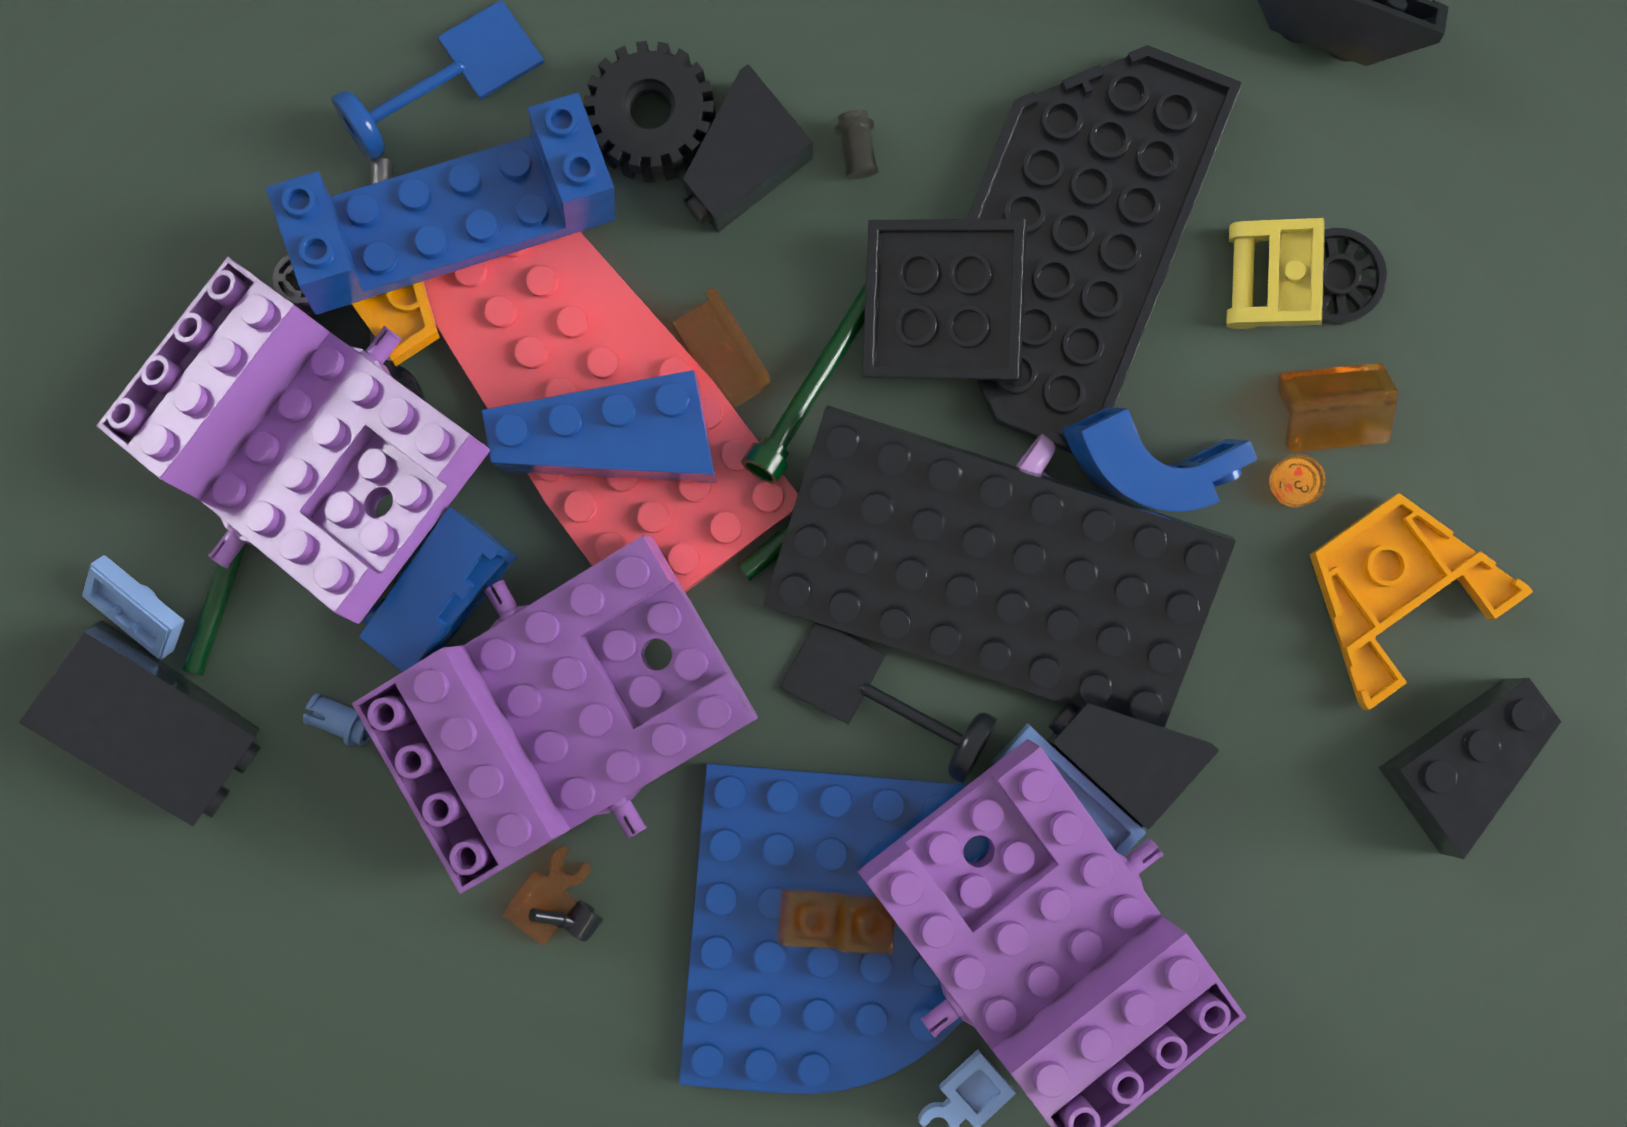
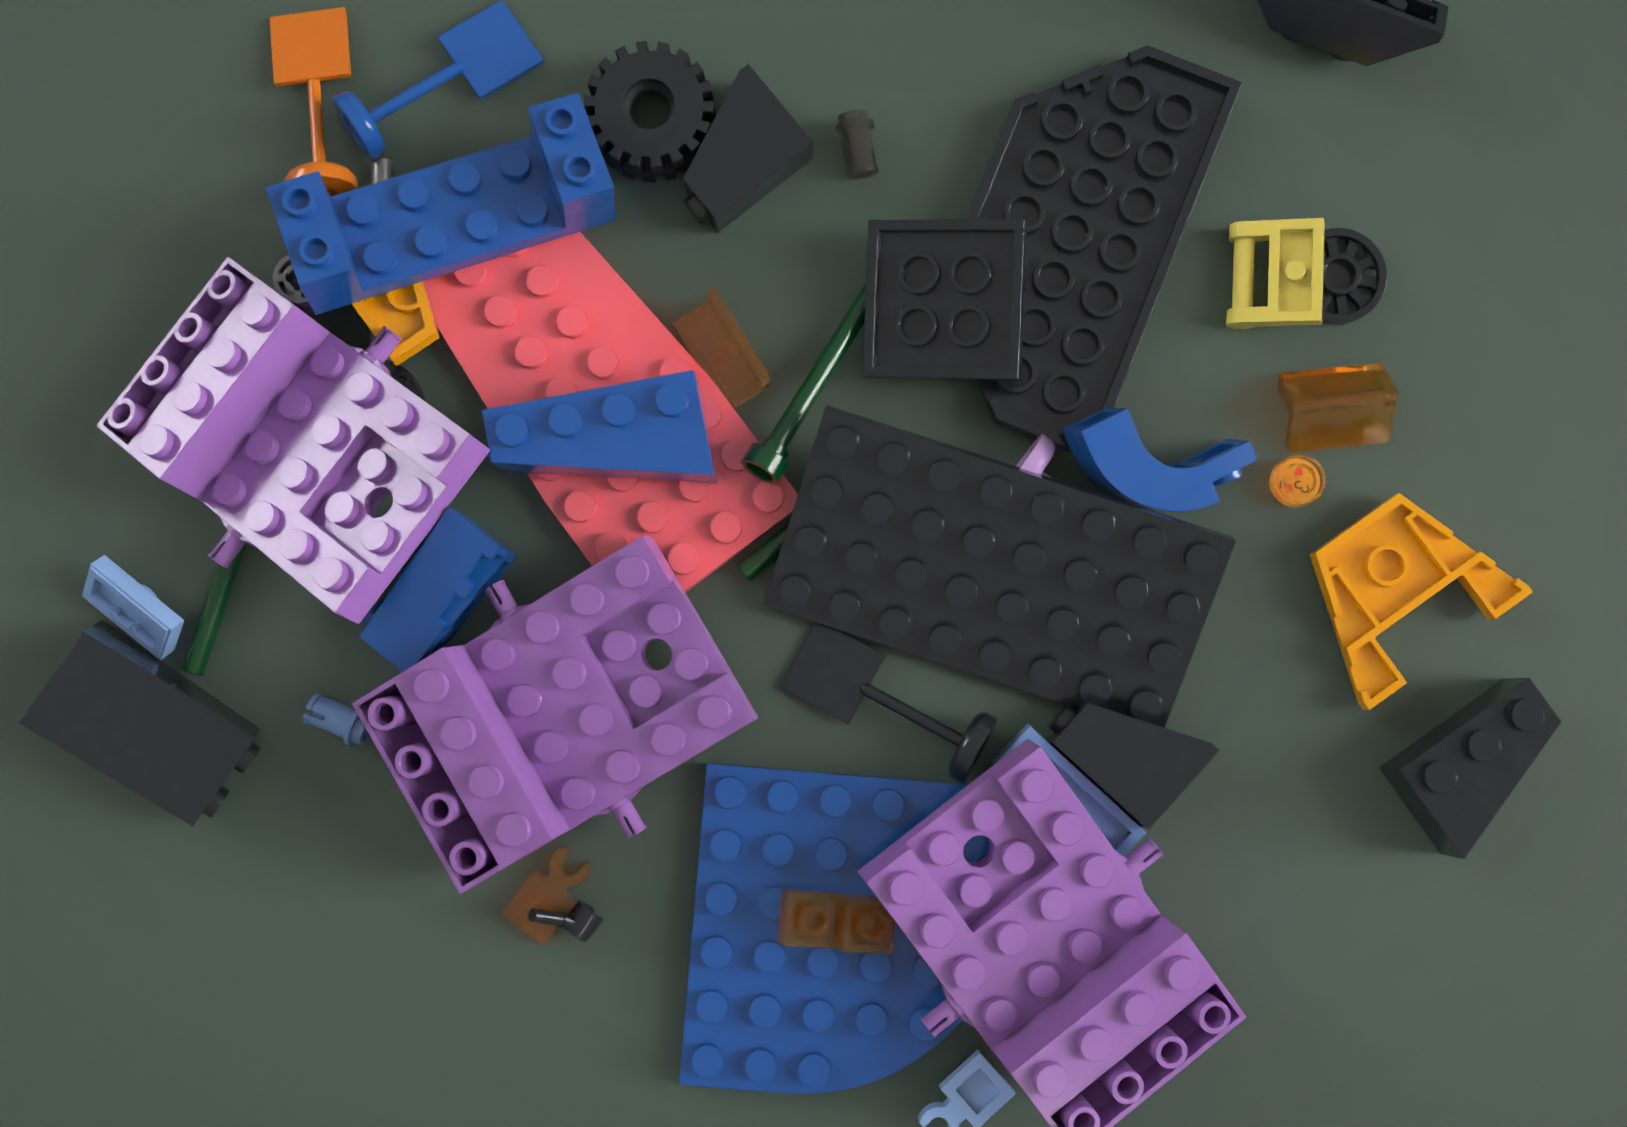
(312, 50): none -> orange piece

